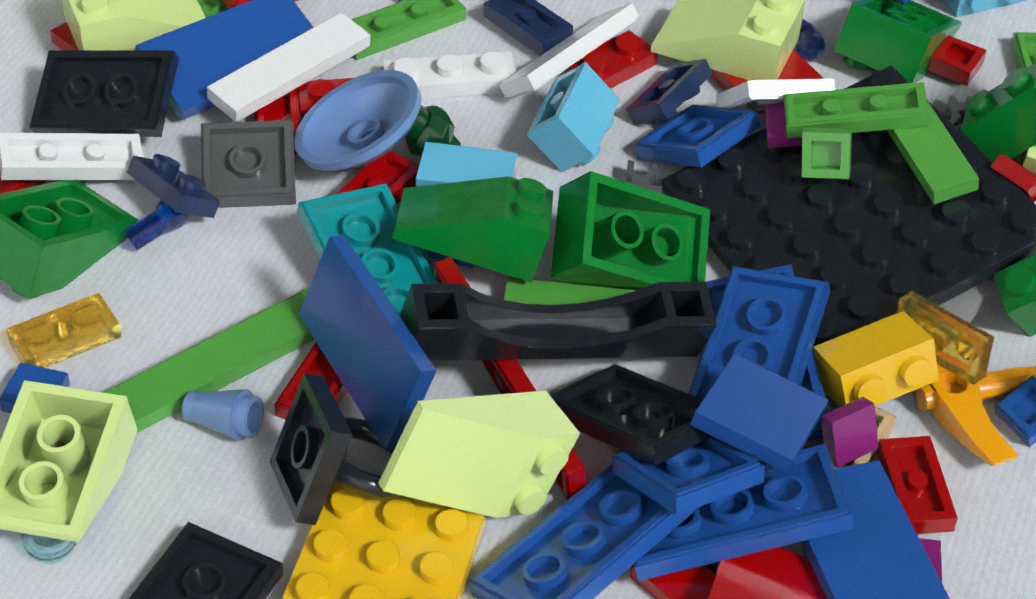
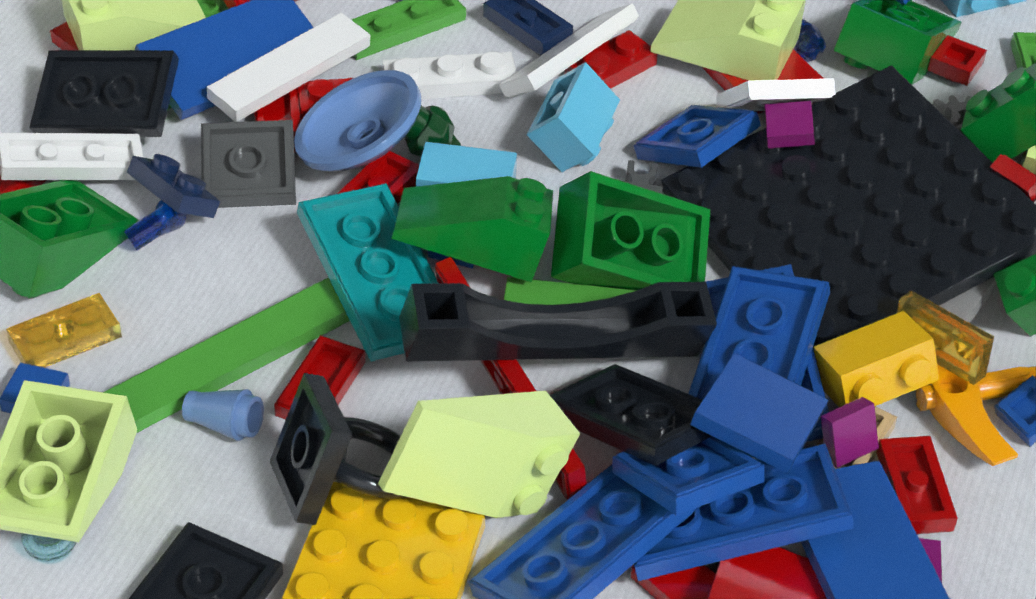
(366, 341): blue tile -> none
(669, 91): dark blue plate -> none
(826, 152): bright green tile -> none
(858, 108): bright green tile -> none
(936, 160): bright green tile -> none

